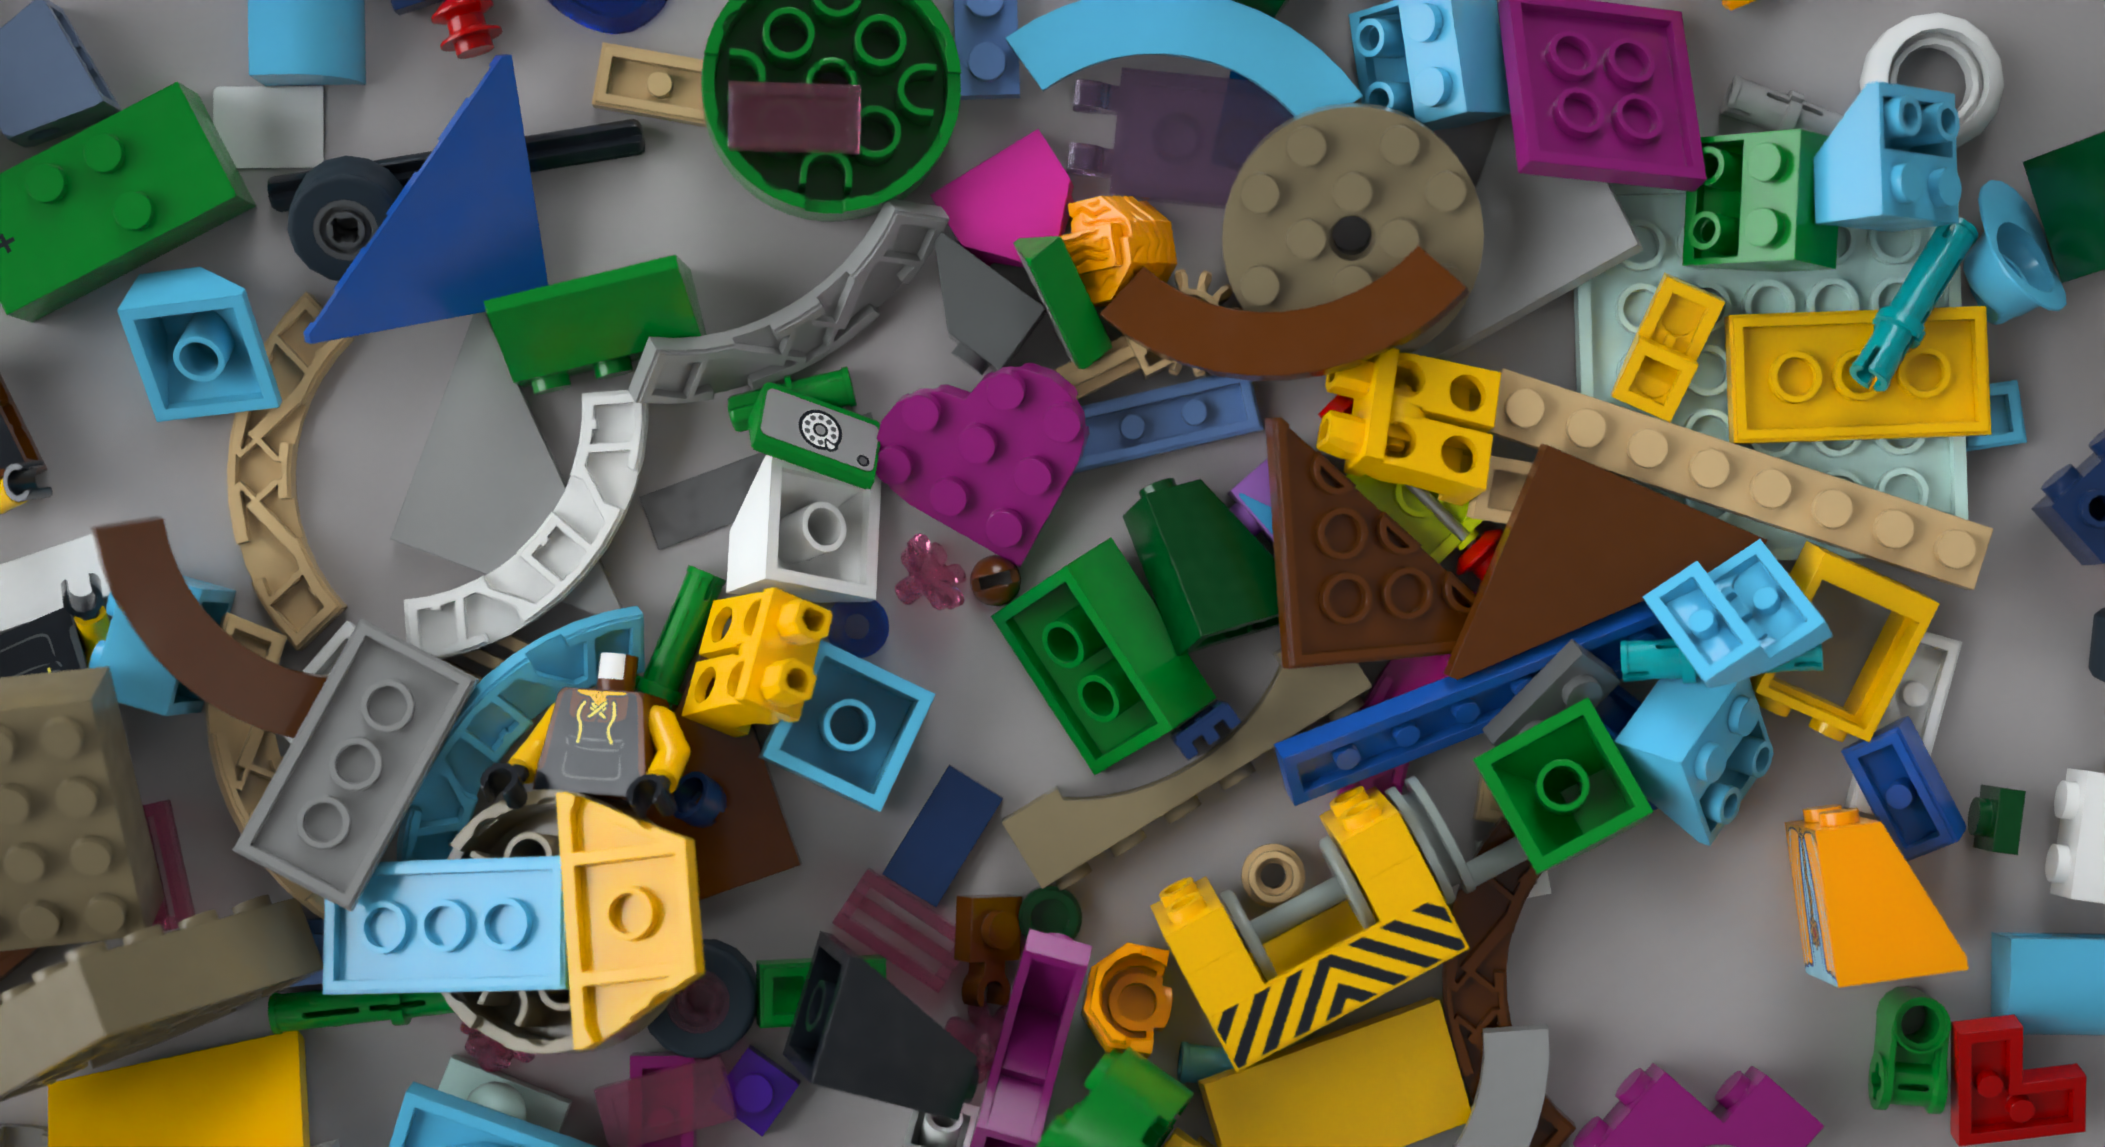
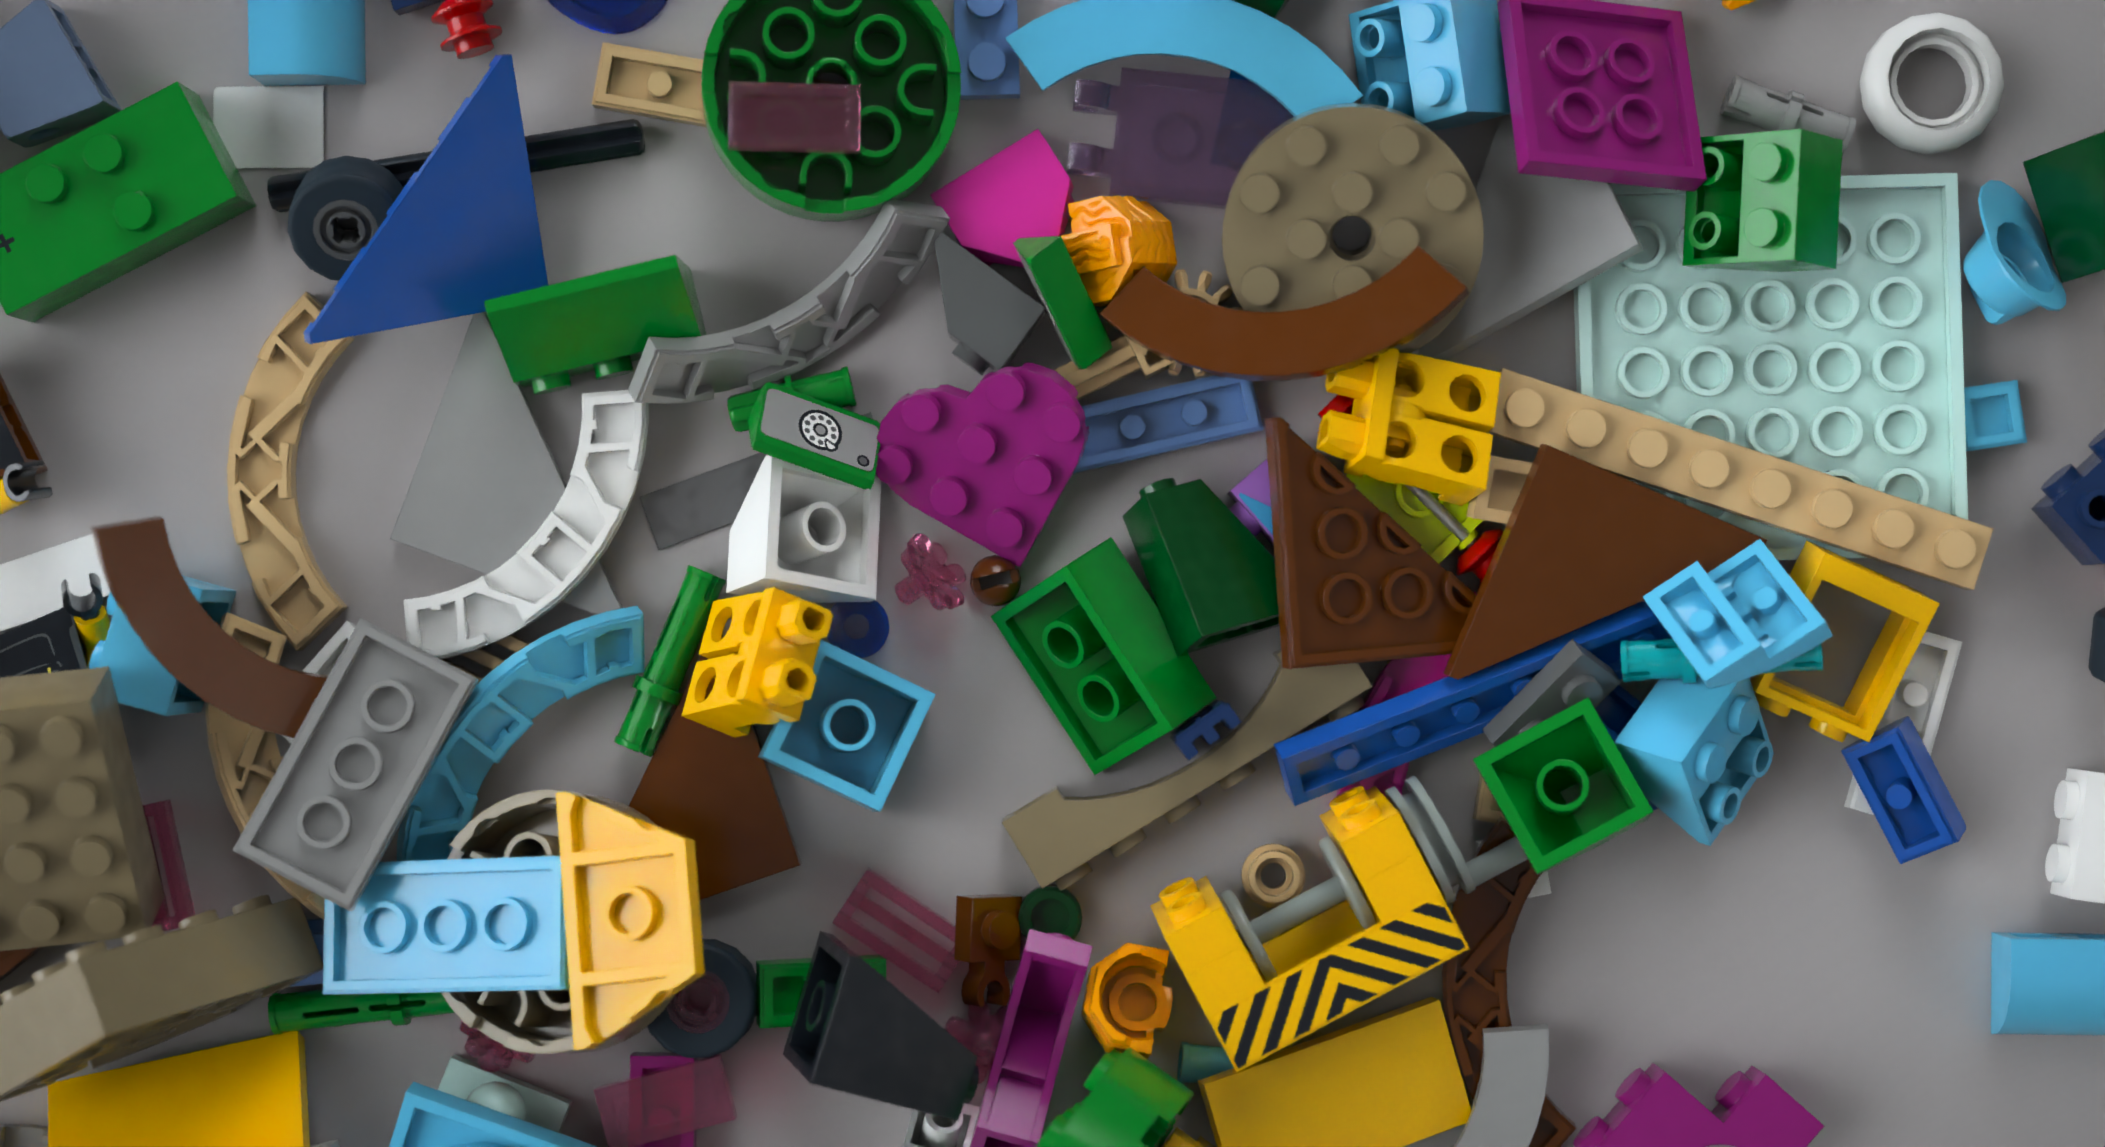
(197, 345): medium azure slope -> none
(600, 745): torso -> none
(711, 802): dark blue hinge -> none
(760, 1089): dark purple plate -> none
(942, 835): dark blue tile -> none
(1667, 347): yellow slope -> none
(1795, 382): yellow tile -> none
(1862, 904): light orange slope -> none
(1890, 162): medium azure slope -> none
(1903, 321): teal pin -> none
(1913, 1065): green piece -> none
(1997, 819): dark green plate -> none
(2000, 1099): red plate -> none

